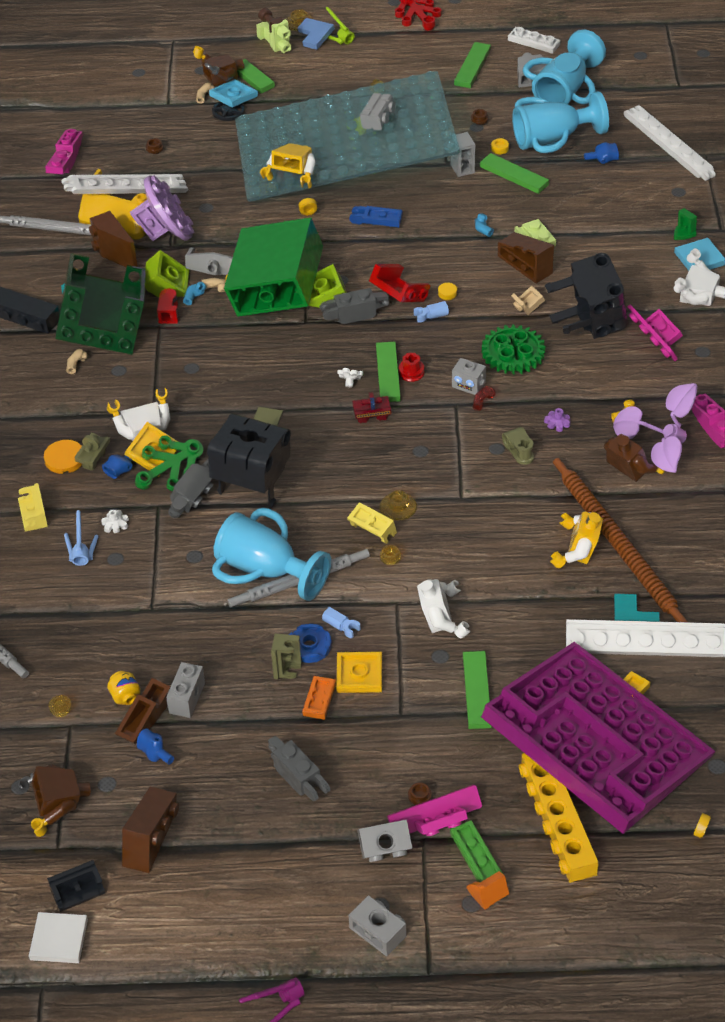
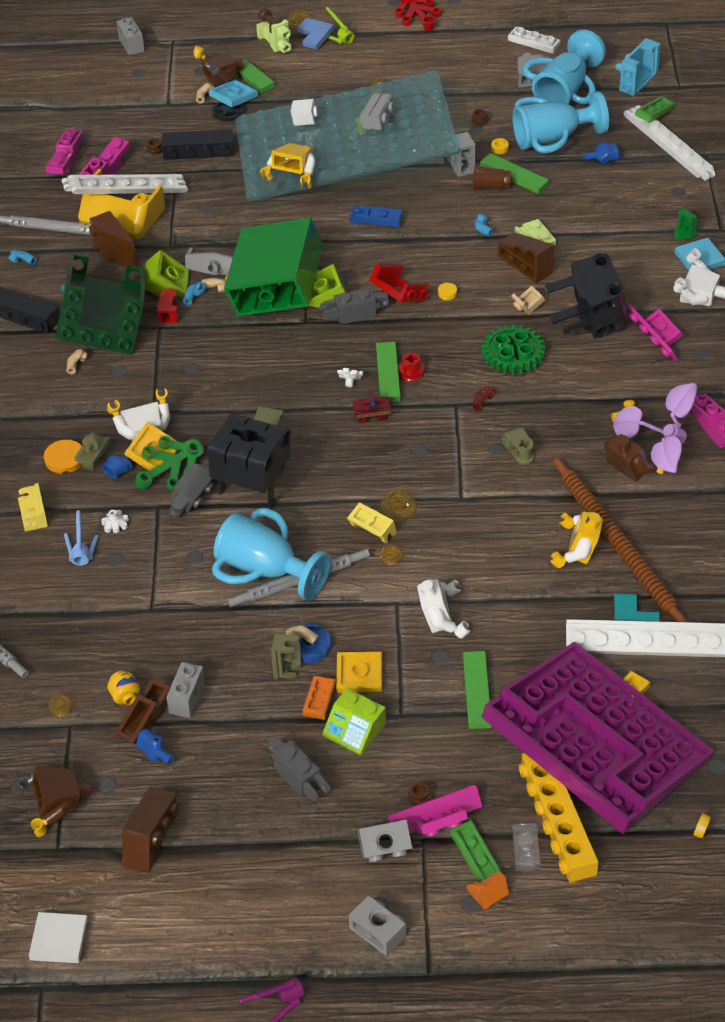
(25, 256): none -> dark azure arm
(76, 885): black hinge -> none
(109, 159): none -> dark pink slope
(130, 36): none -> light grey brick
(162, 212): lavender bracket -> none
(197, 144): none -> black brick
(303, 632): none -> tan arm
(304, 112): none -> white brick
(307, 206): yellow tile -> none
(340, 622): light blue bar -> none
(354, 721): none -> lime slope
(431, 311): light blue bar -> none
(468, 376): light grey head -> none
(472, 65): bright green tile -> none
(490, 178): none -> reddish brown plant
(526, 846): none -> clear plate
(557, 419): medium lavender plant -> none
(639, 67): none -> medium azure piece
(655, 109): none -> bright green tile

